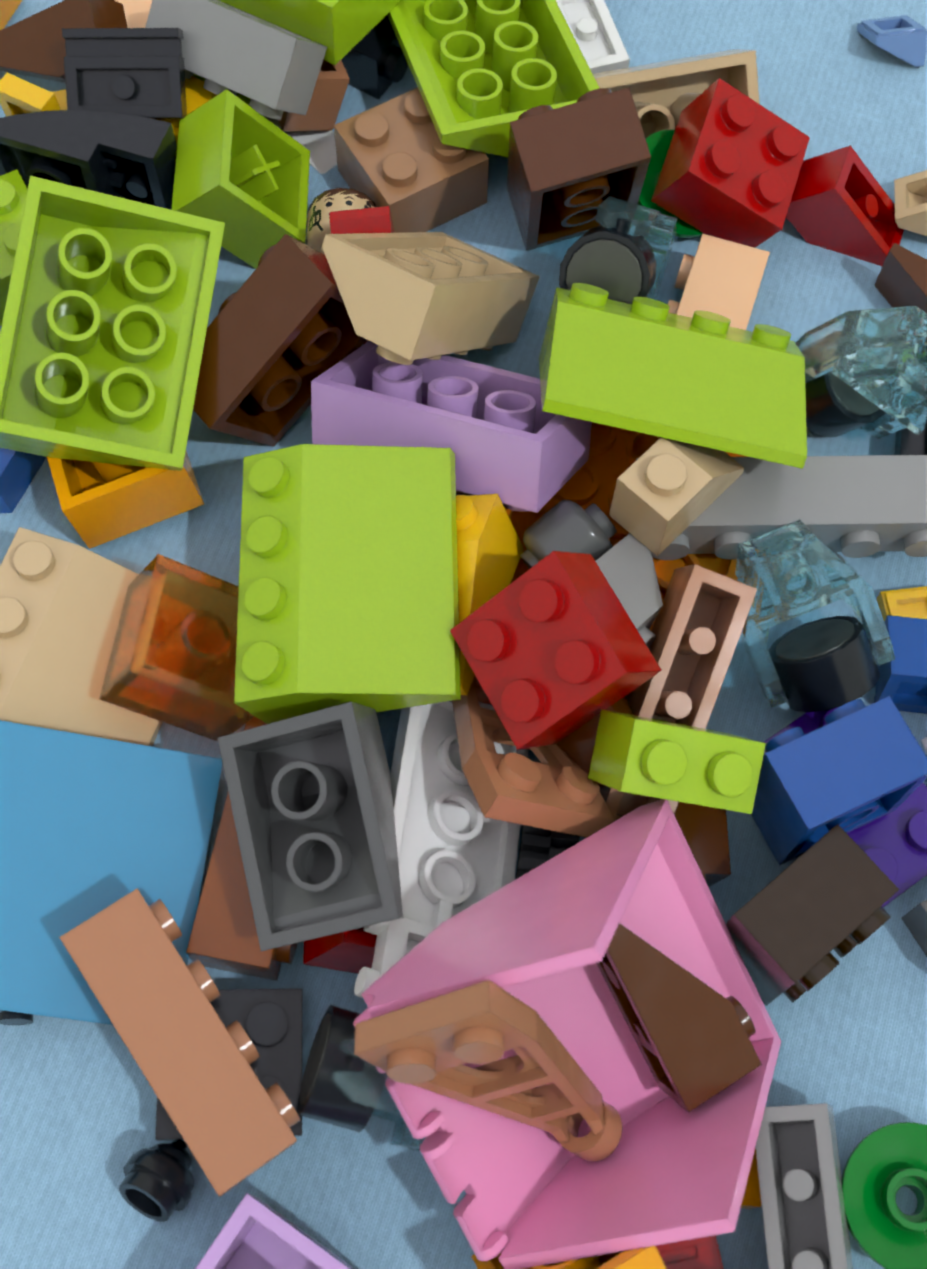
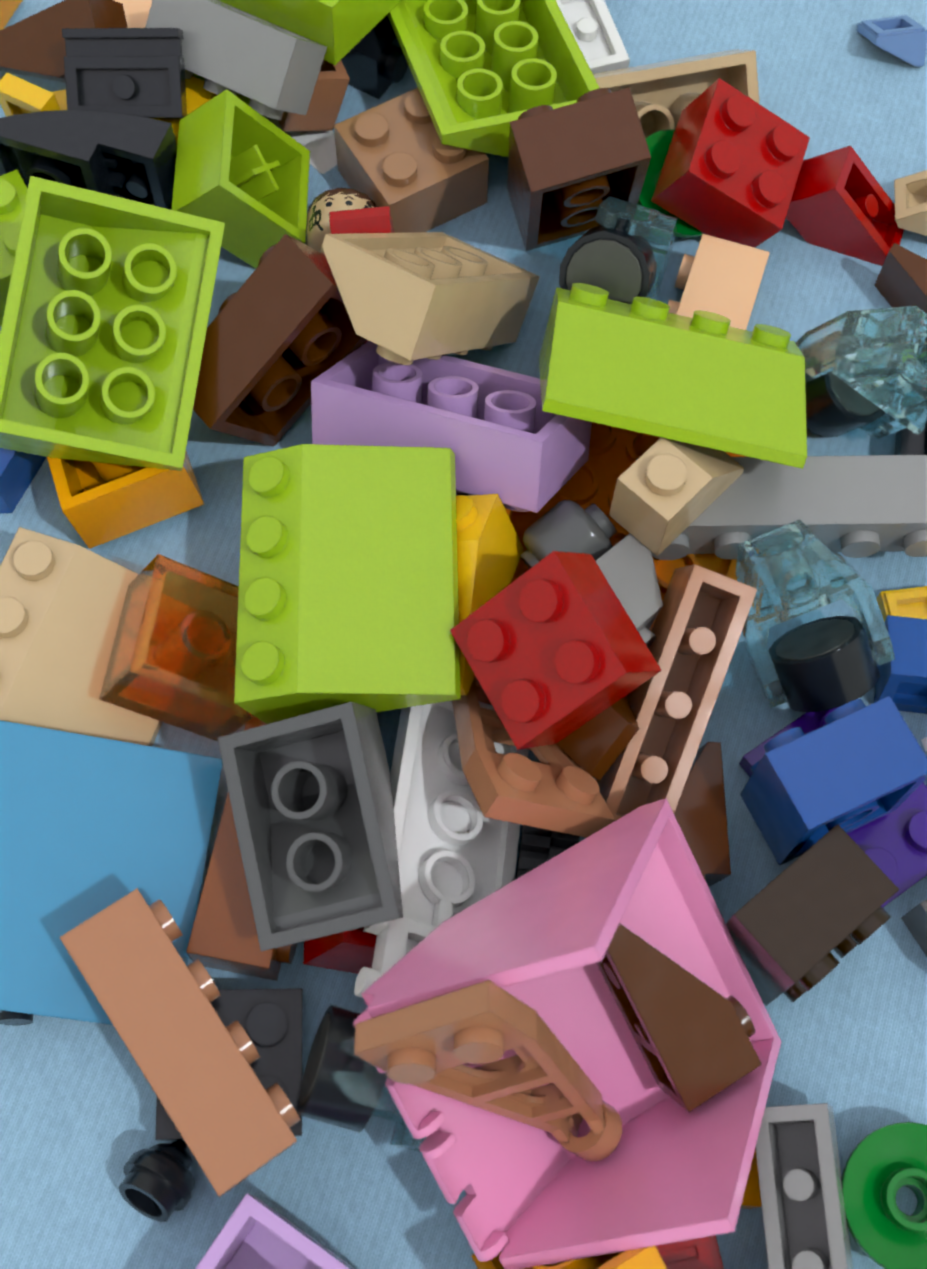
(676, 762): lime brick -> none

